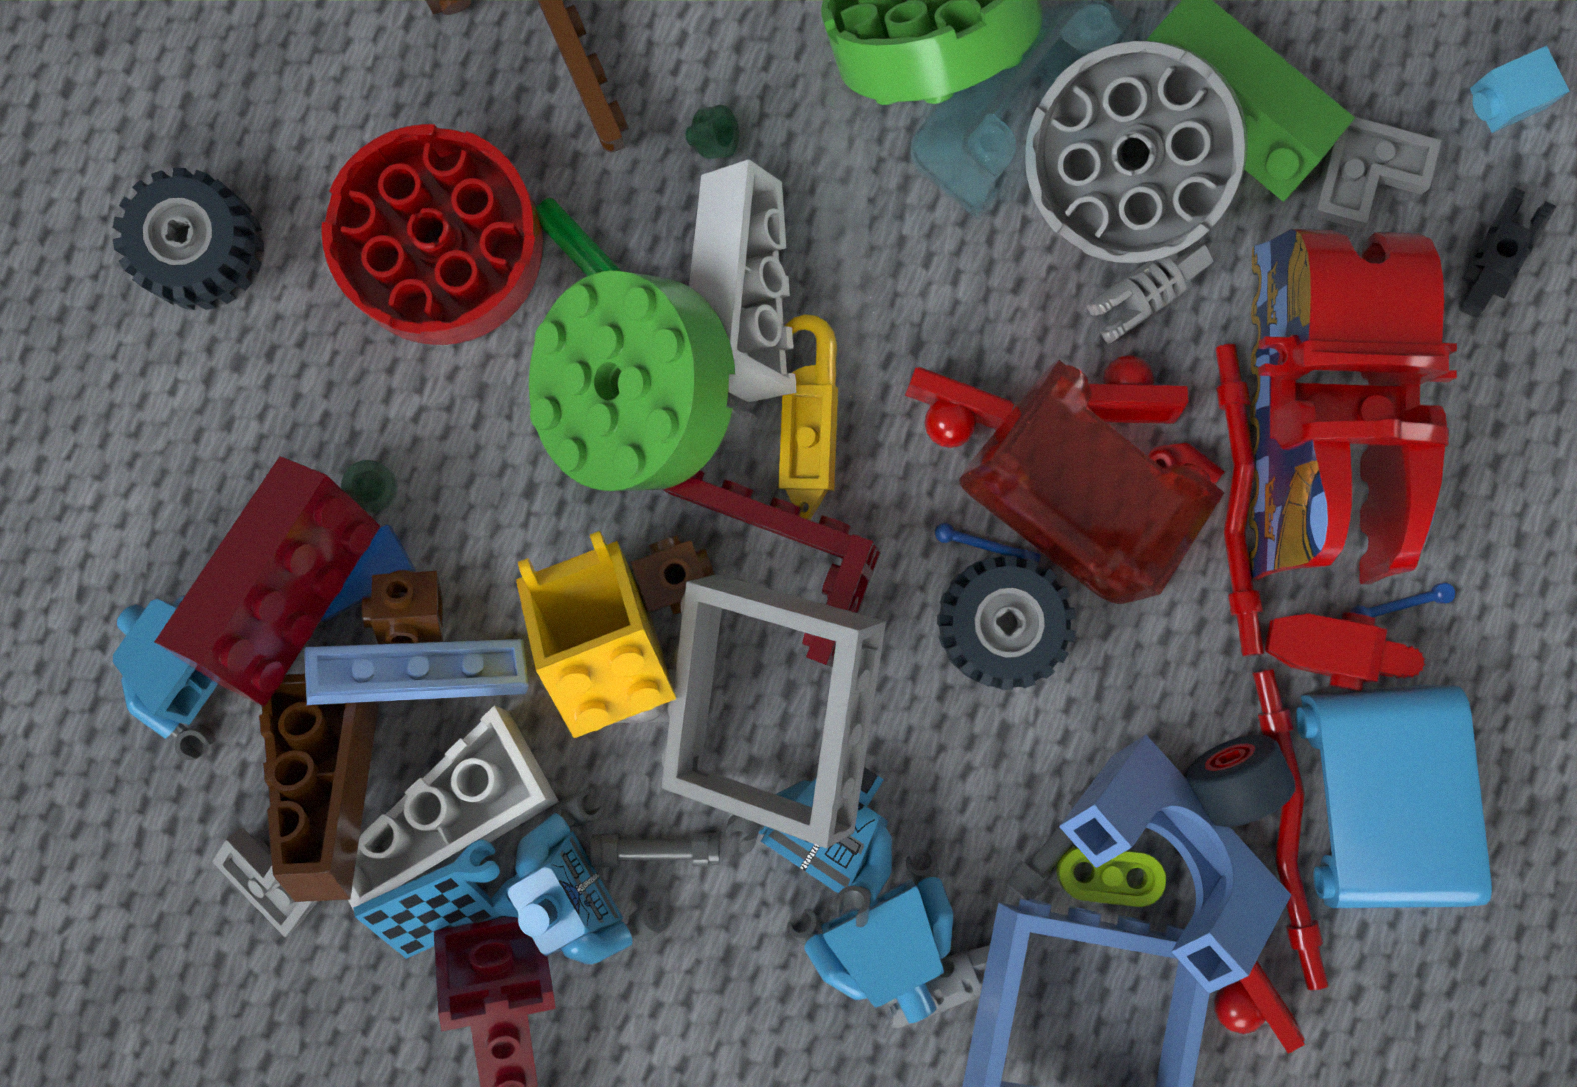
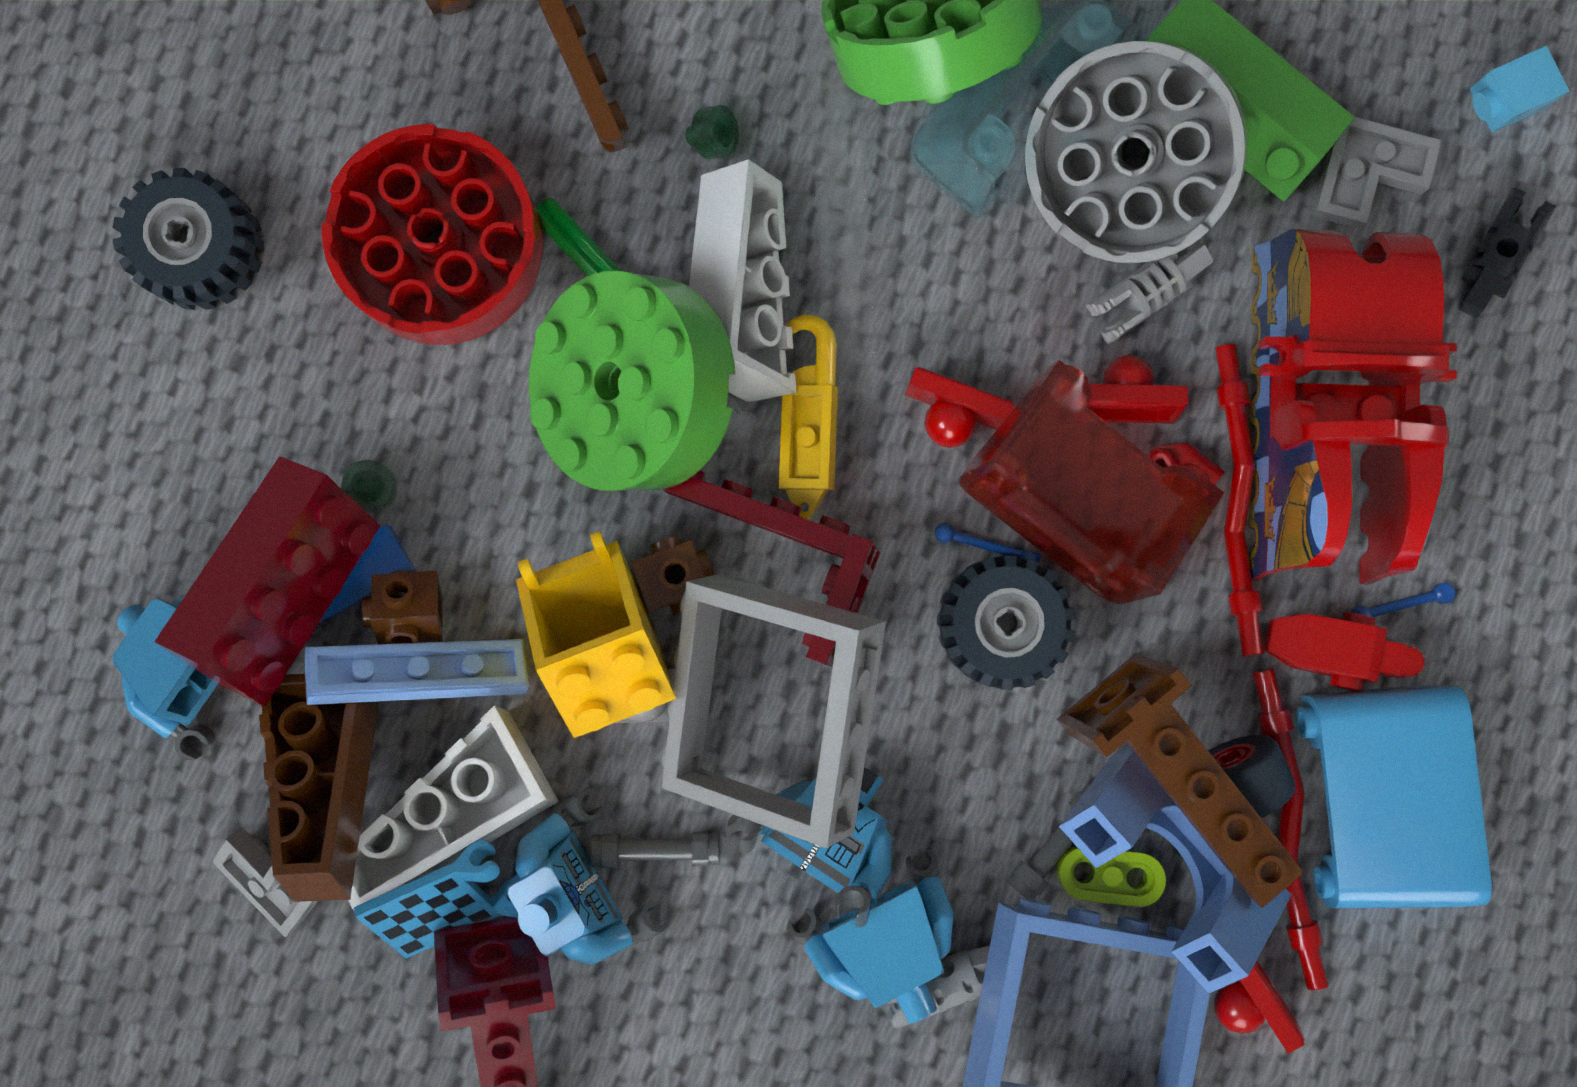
(1137, 709): none -> reddish brown bracket

